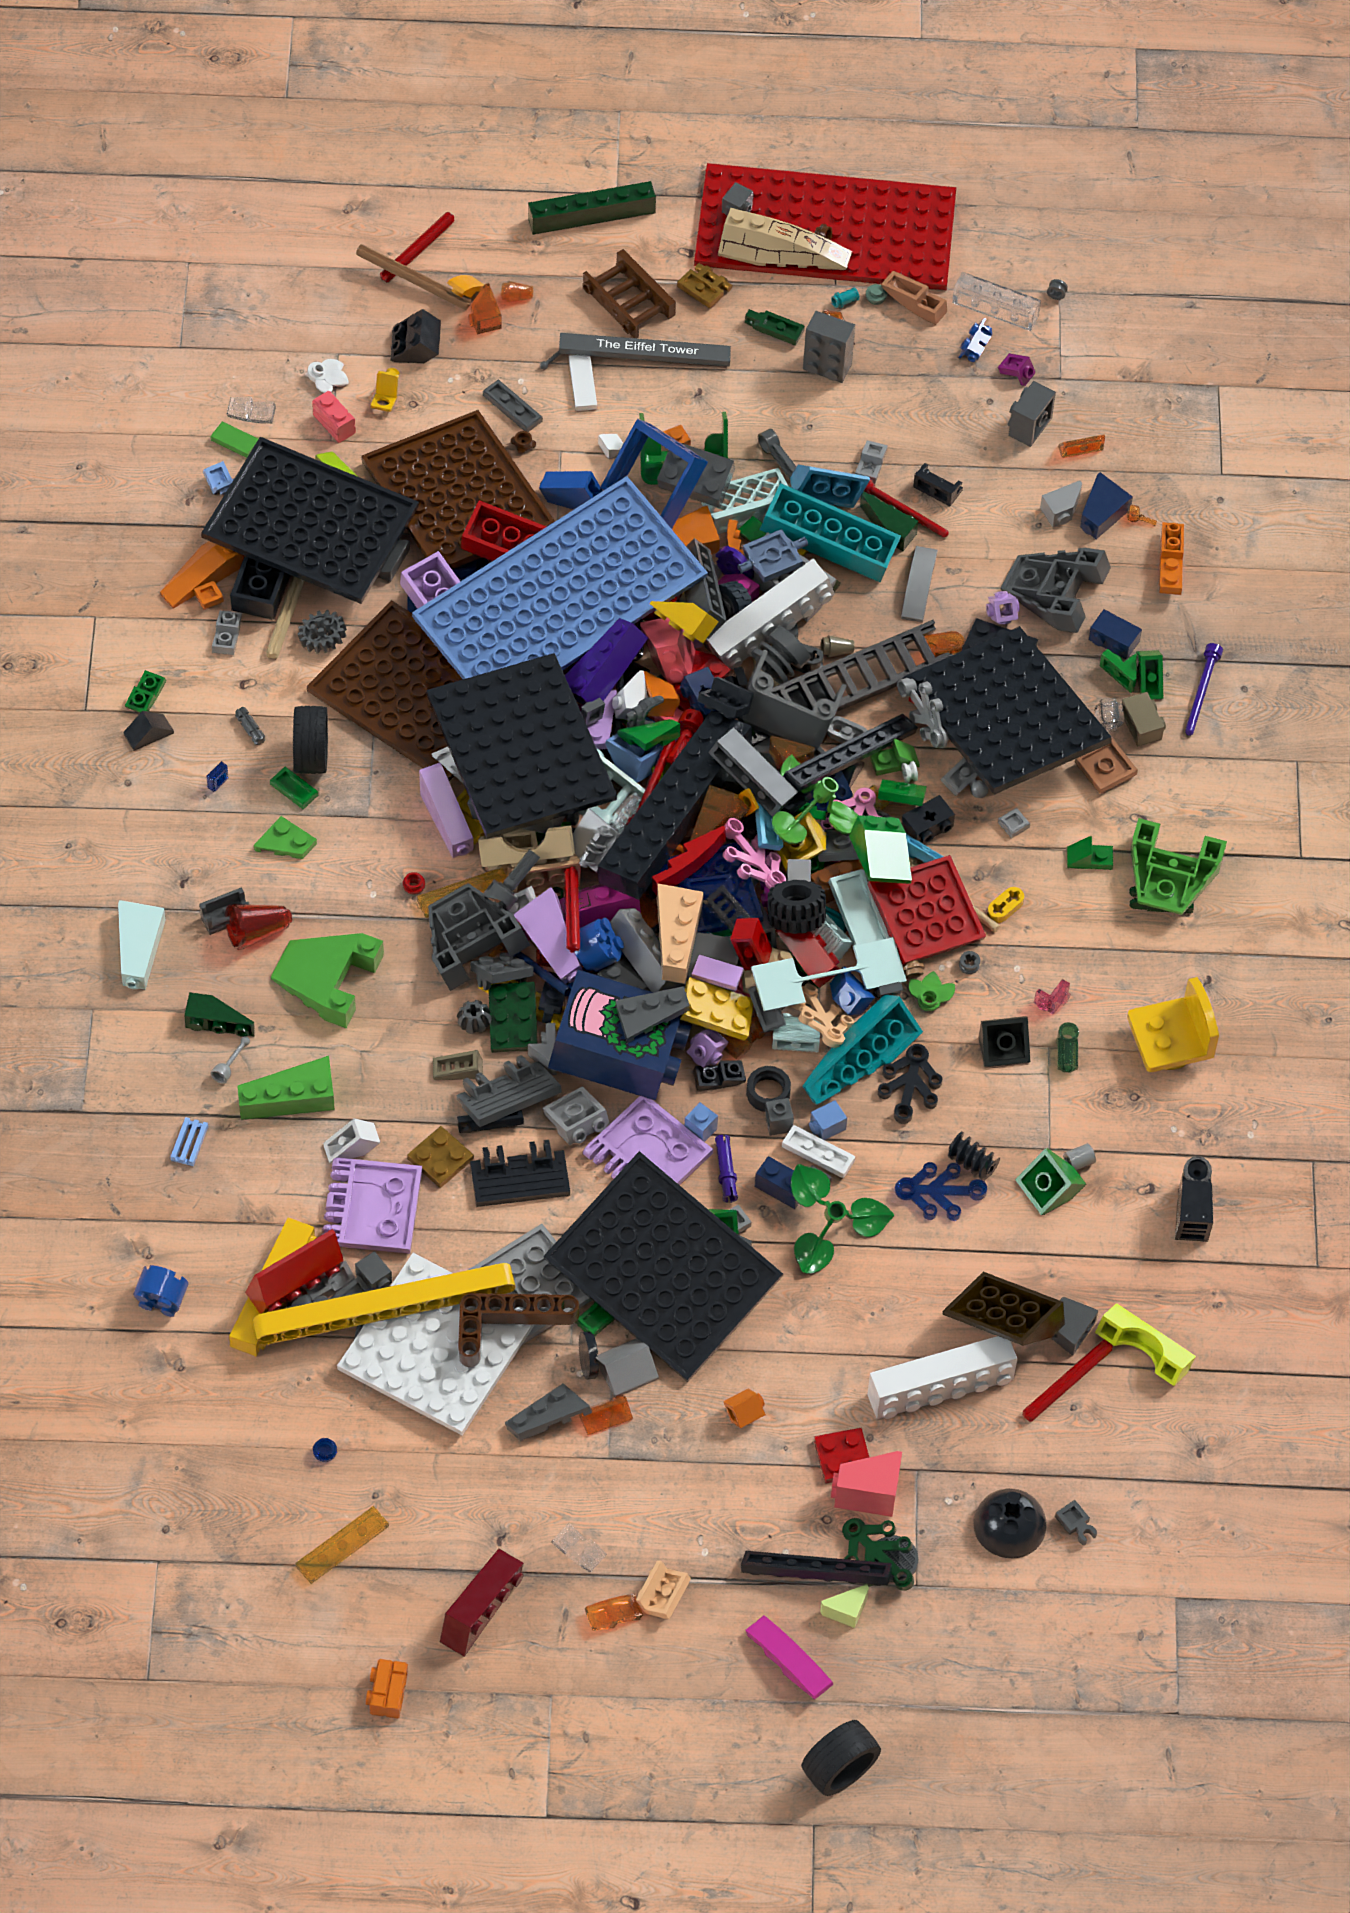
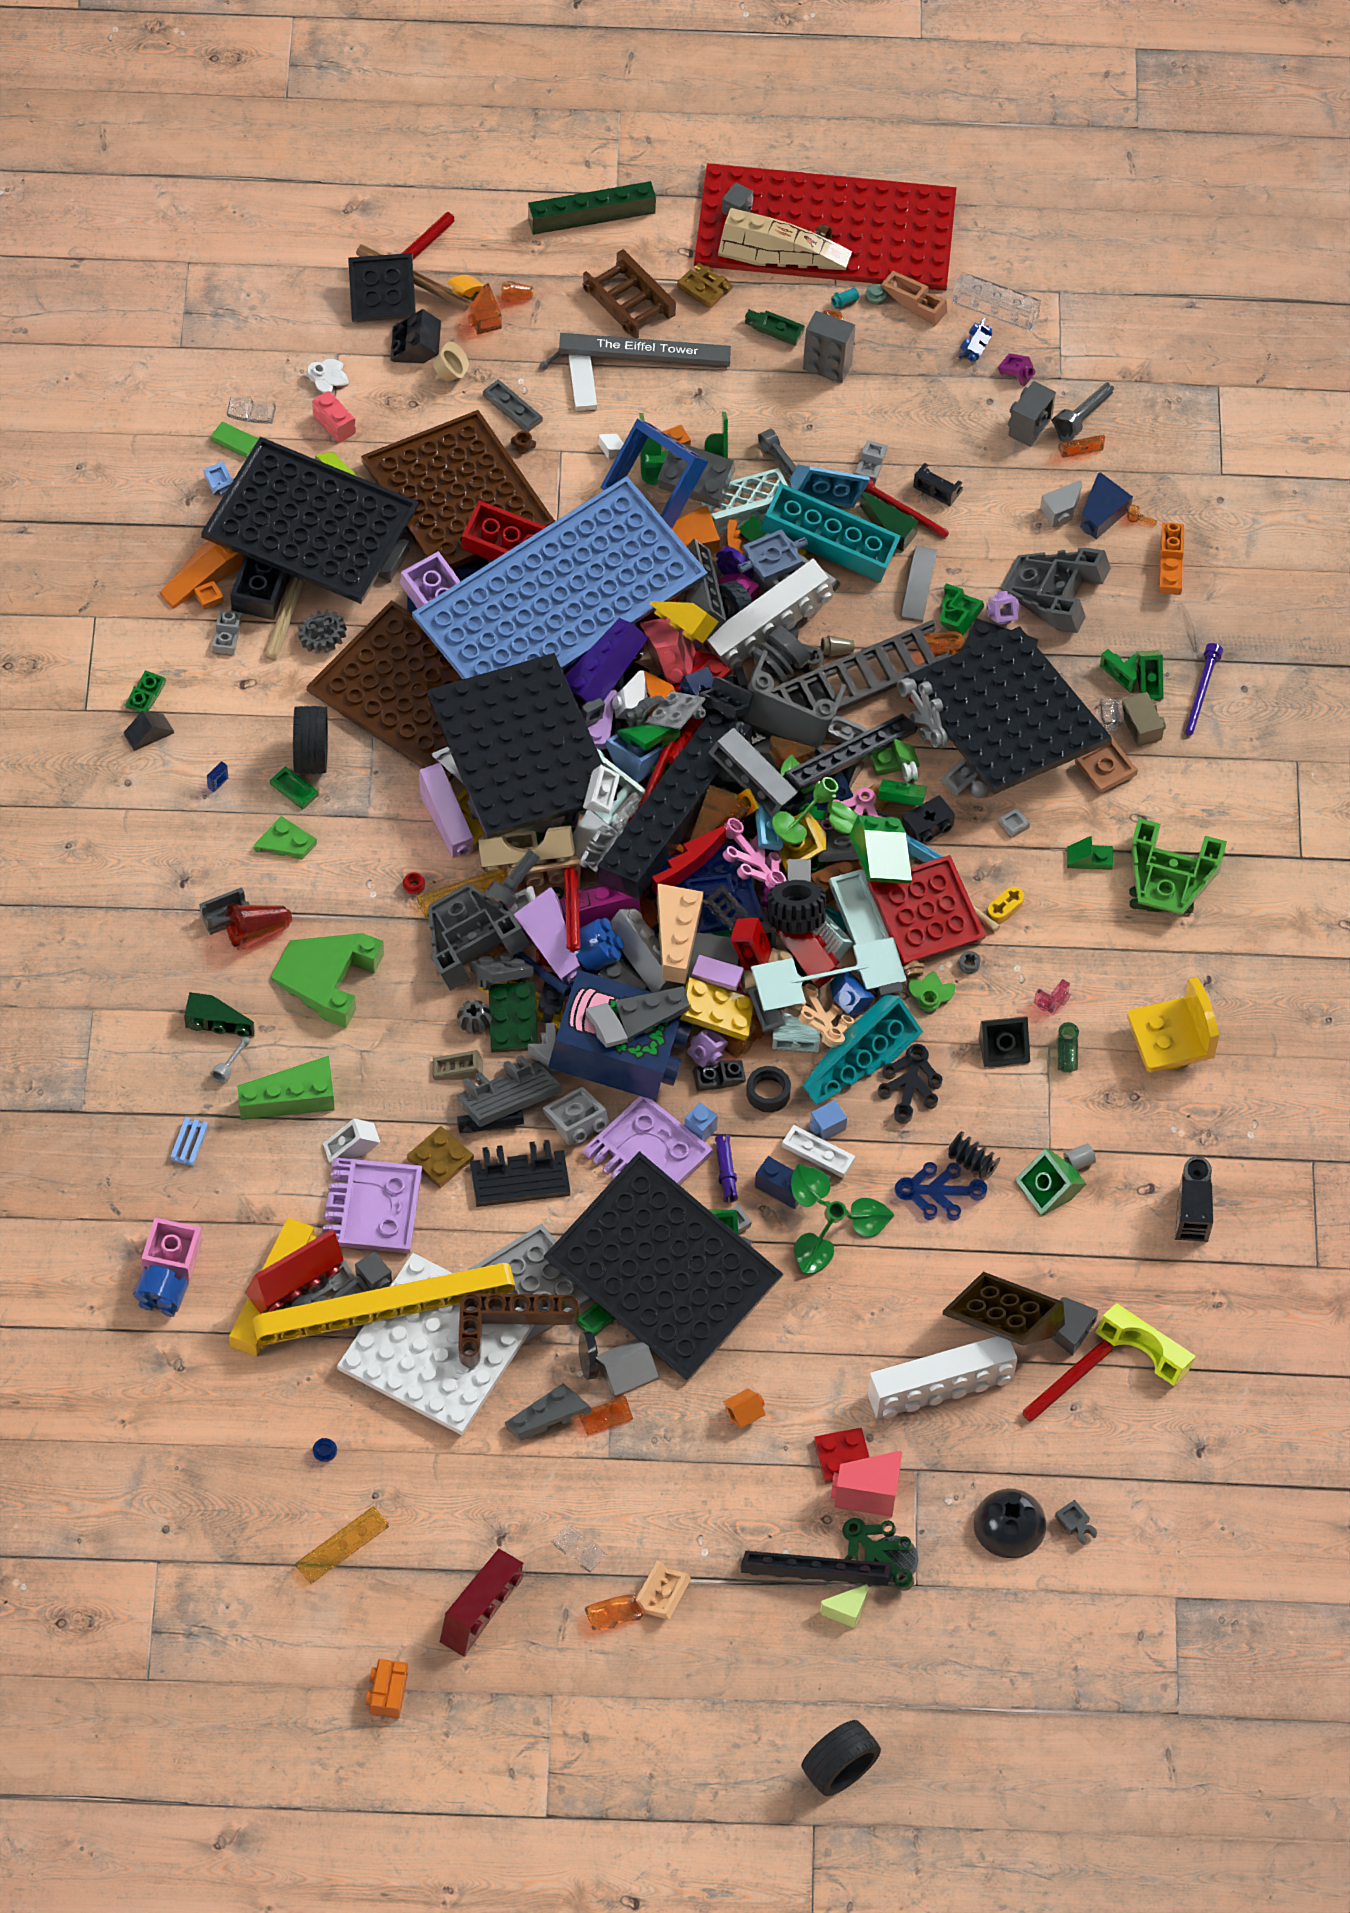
(139, 938): light aqua slope -> none
(173, 1247): none -> bright pink brick
(250, 725): dark grey axle -> none
(382, 287): none -> black plate
(386, 389): yellow bracket -> none
(451, 362): none -> tan piece
(569, 488): blue slope -> none
(601, 790): none -> white slope
(607, 1025): none -> light grey slope
(677, 710): none -> light grey hinge
(779, 1116): dark grey brick -> none
(790, 1657): dark pink slope -> none
(959, 609): none -> green slope
(1057, 289): dark grey bush -> none
(1069, 423): none -> dark grey piece
(1115, 634): dark blue brick -> none

